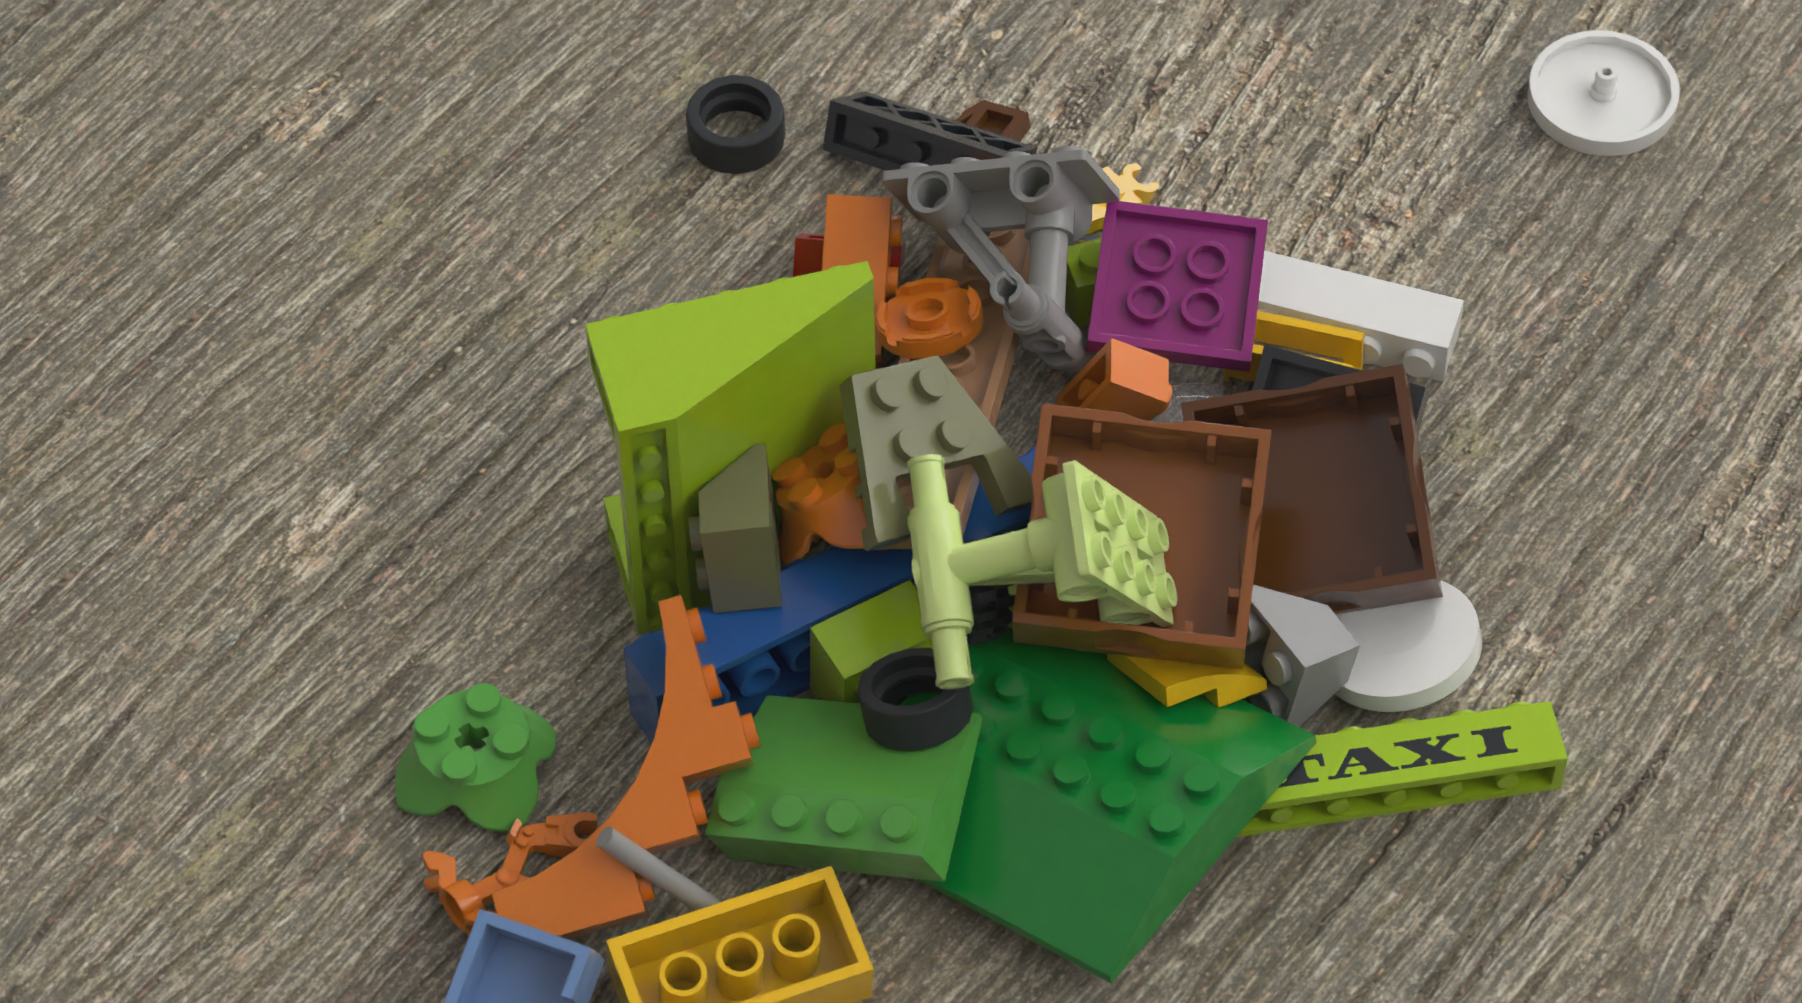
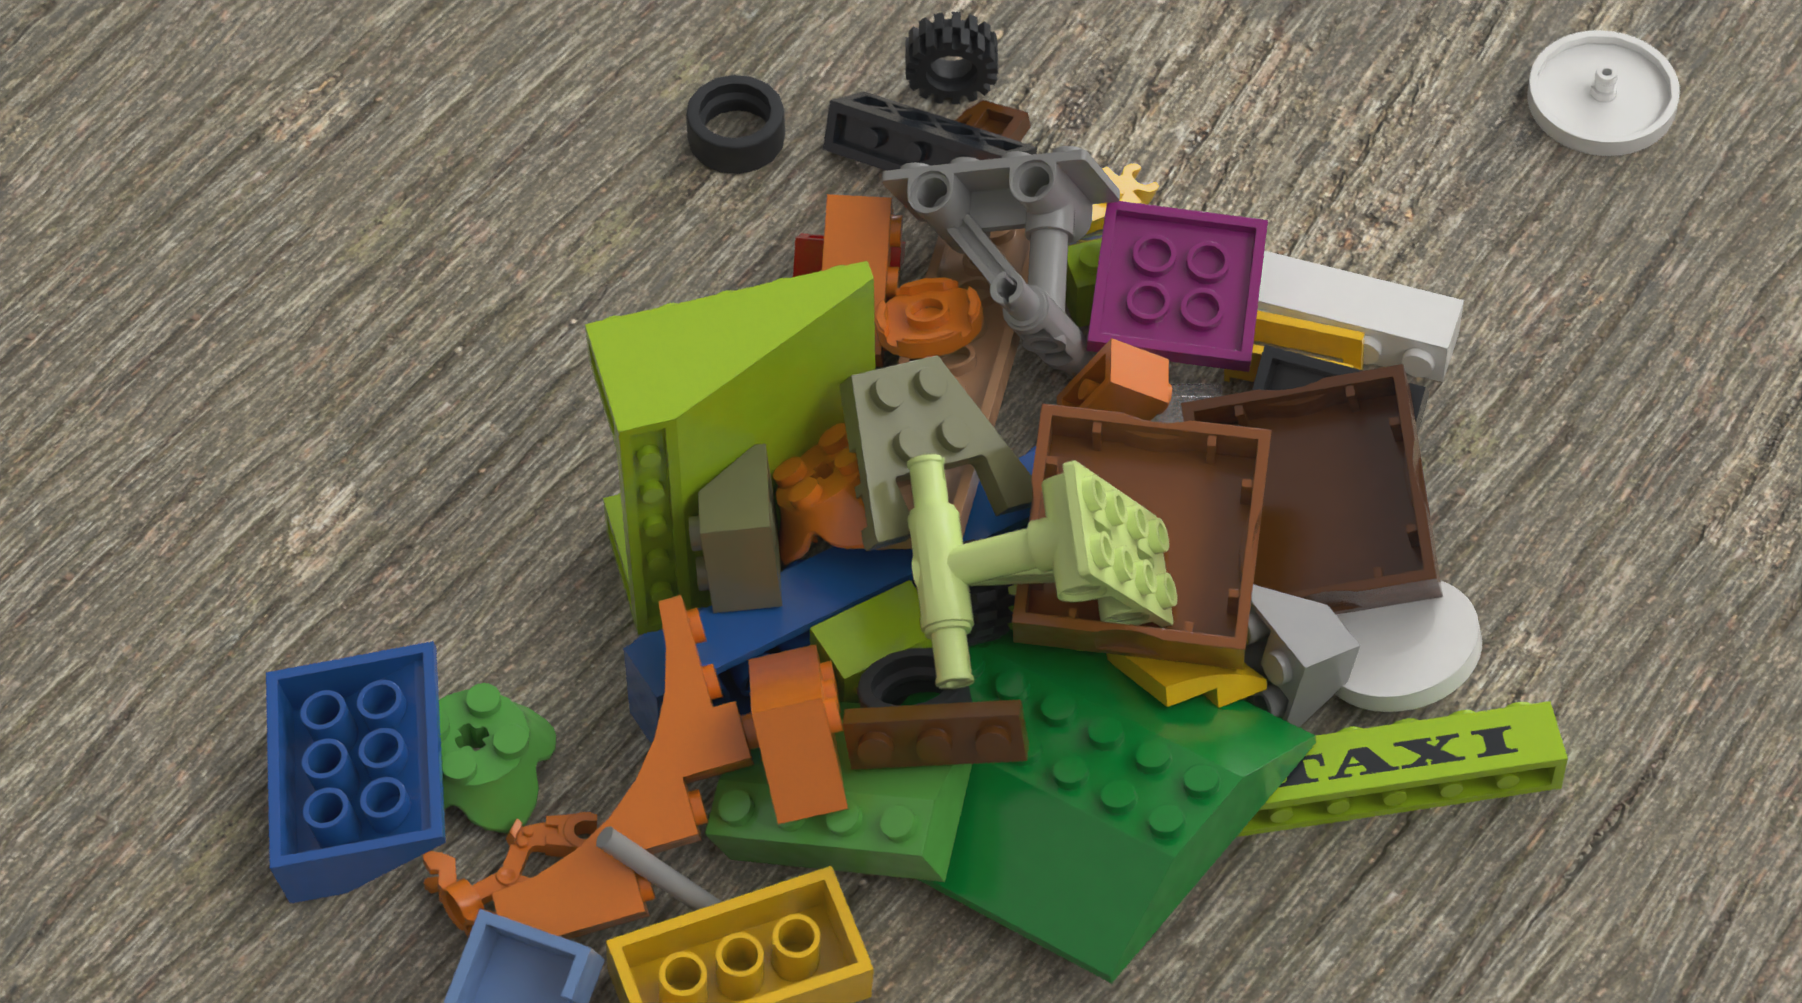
(353, 769): none -> blue slope
(796, 726): none -> orange wedge
(935, 734): none -> reddish brown plate
(951, 39): none -> black tyre

